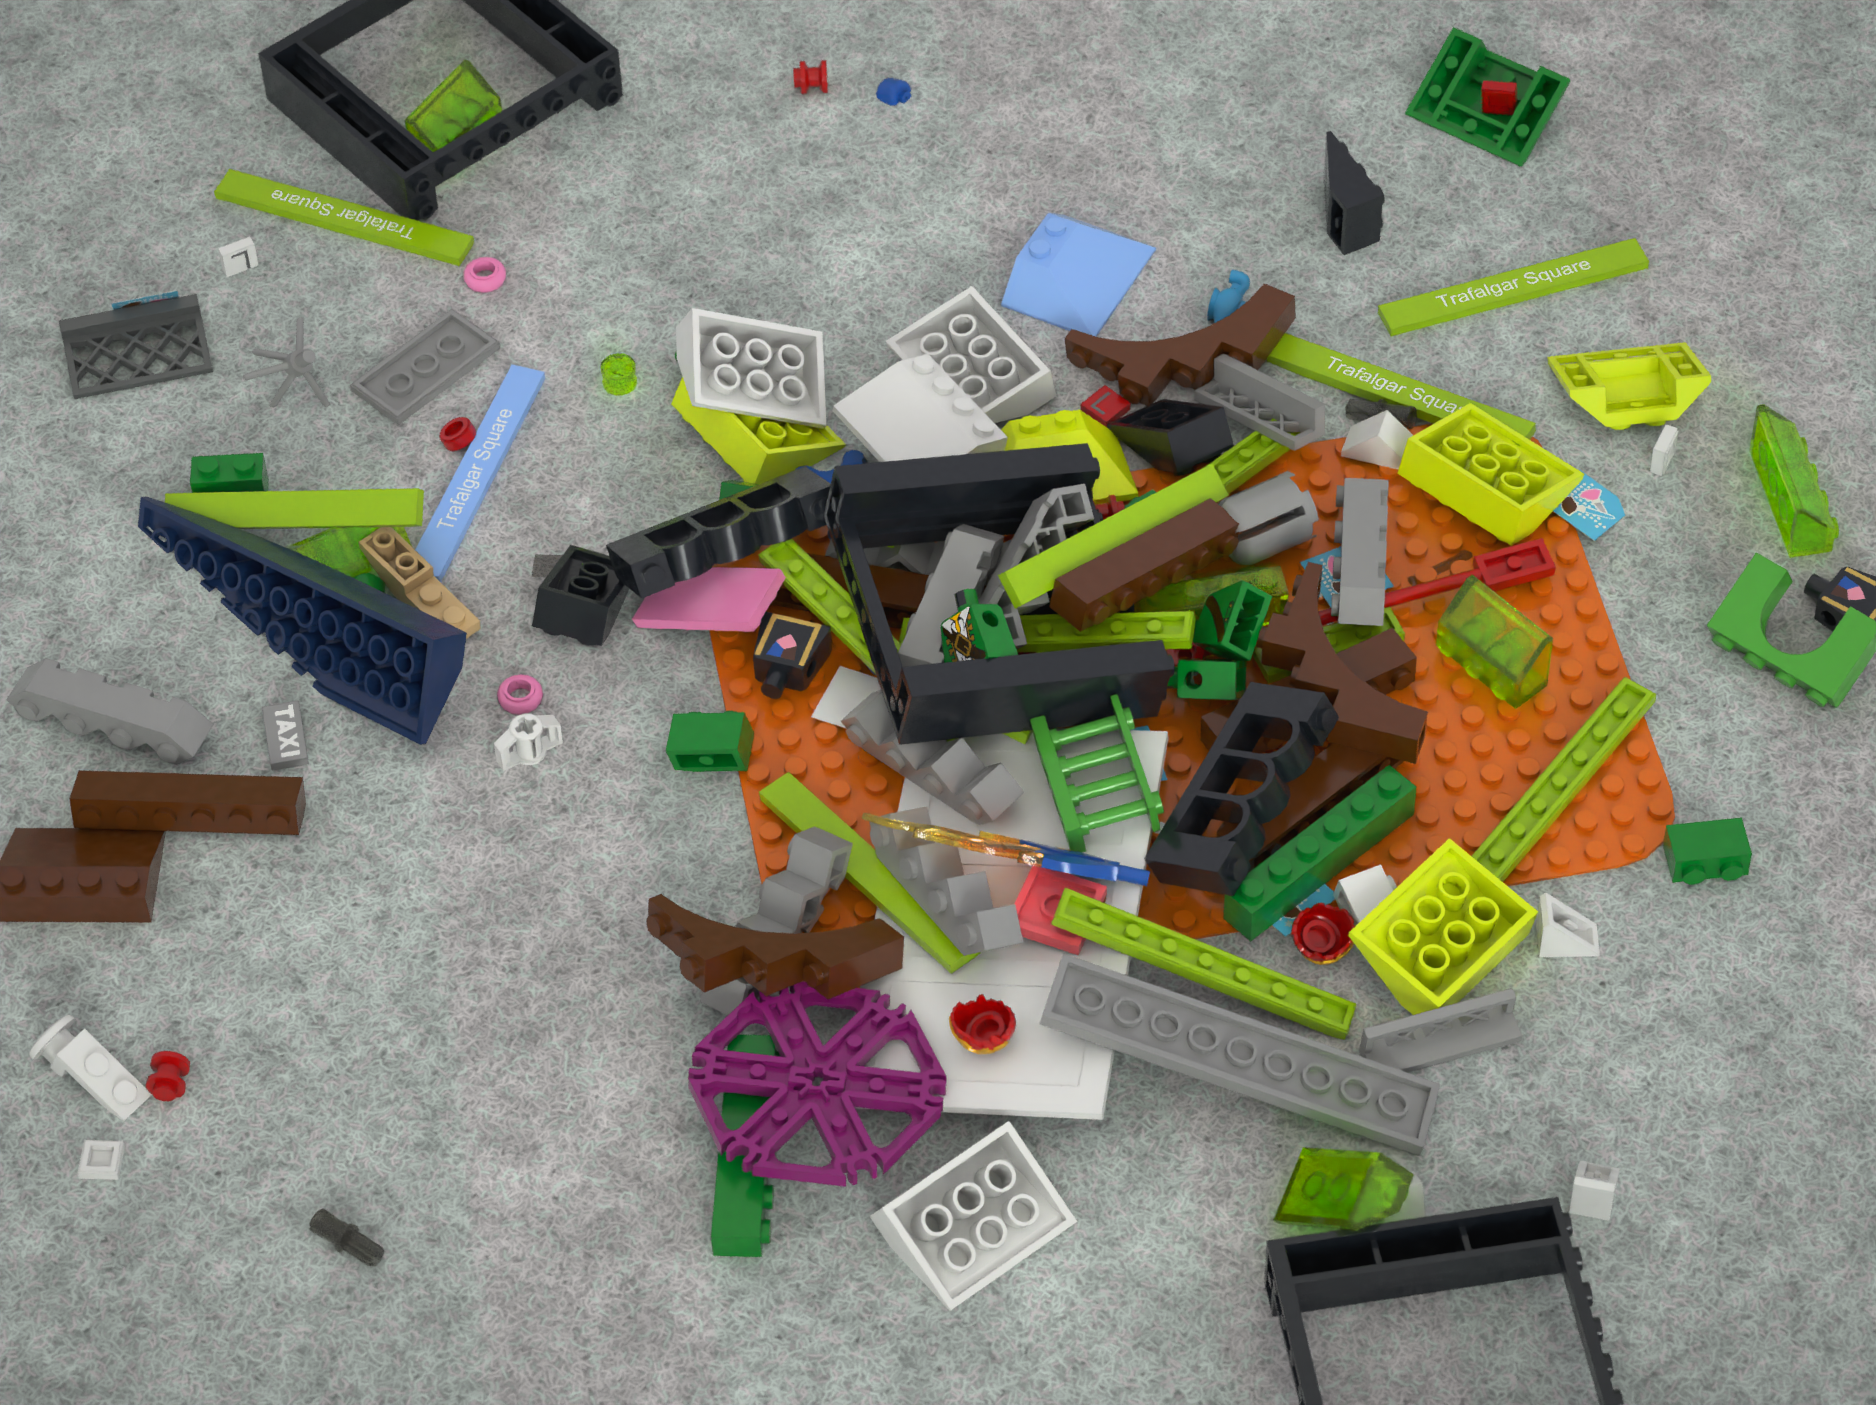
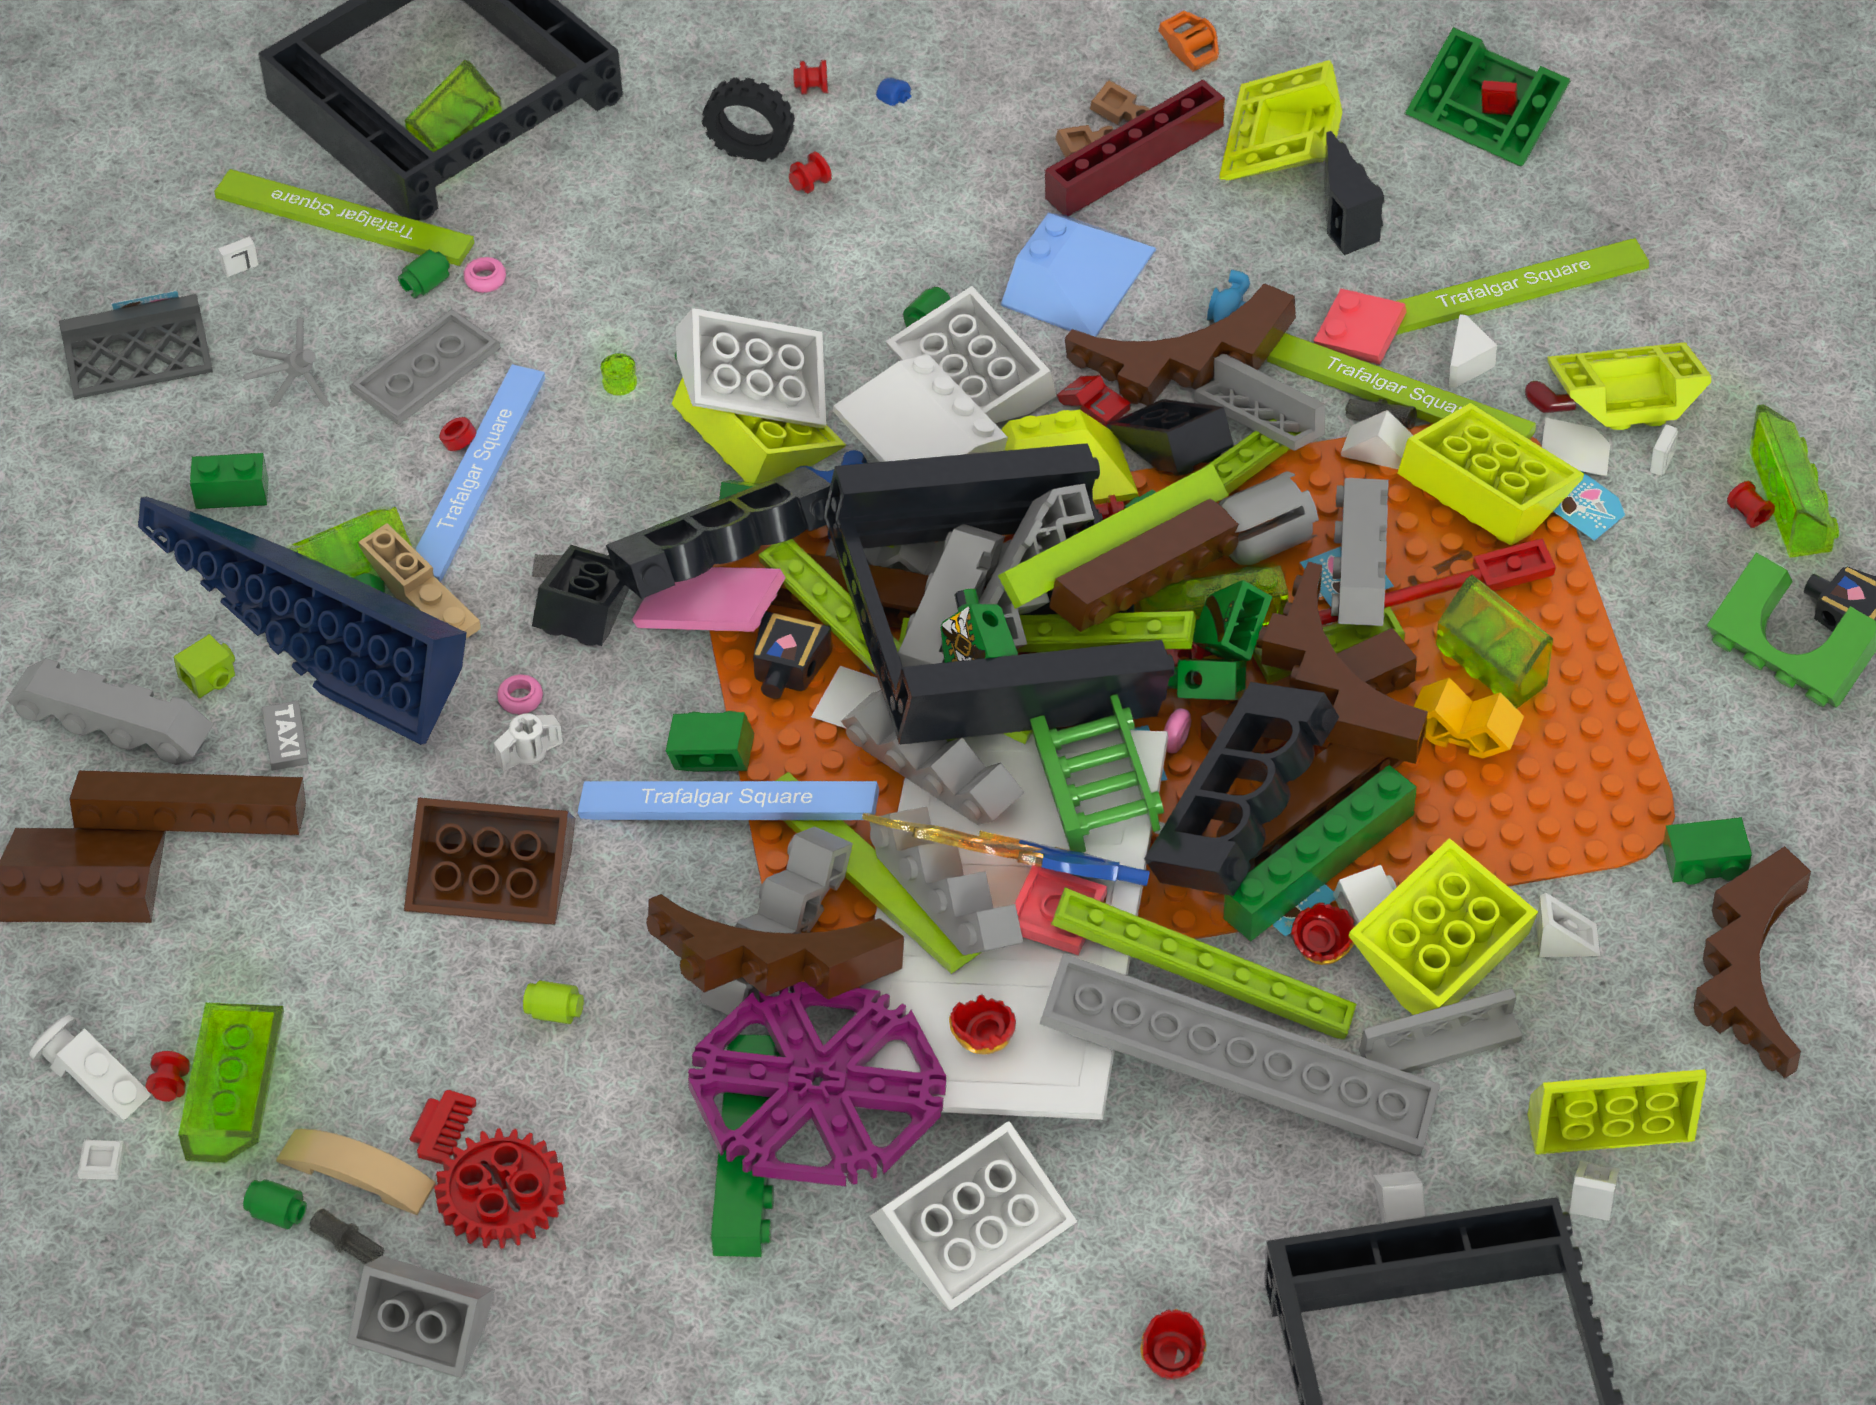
(205, 666): none -> lime brick
(229, 1080): none -> clear neon green slope
(274, 1203): none -> green brick
(307, 508): lime tile -> none
(359, 1166): none -> tan slope
(419, 1315): none -> light grey slope
(424, 273): none -> green brick
(435, 1120): none -> red piece
(468, 1205): none -> red gear
(489, 860): none -> reddish brown slope
(553, 1001): none -> lime brick
(728, 800): none -> light blue tile
(759, 98): none -> black tyre
(803, 176): none -> red wheel
(924, 304): none -> green brick
(1077, 137): none -> medium nougat plate
(1081, 390): none -> red tile
(1116, 103): none -> medium nougat plate
(1134, 148): none -> dark red brick
(1165, 1336): none -> red hair
(1178, 729): none -> bright pink piece
(1190, 40): none -> orange piece
(1282, 121): none -> neon yellow slope
(1342, 1189): clear neon green slope -> none
(1361, 325): none -> coral plate
(1471, 354): none -> white slope
(1481, 725): none -> yellow brick
(1546, 400): none -> dark red arm
(1564, 778): lime tile -> none
(1577, 445): none -> white sticker
(1616, 1111): none -> neon yellow slope
(1736, 994): none -> reddish brown arch
(1750, 504): none -> red bush

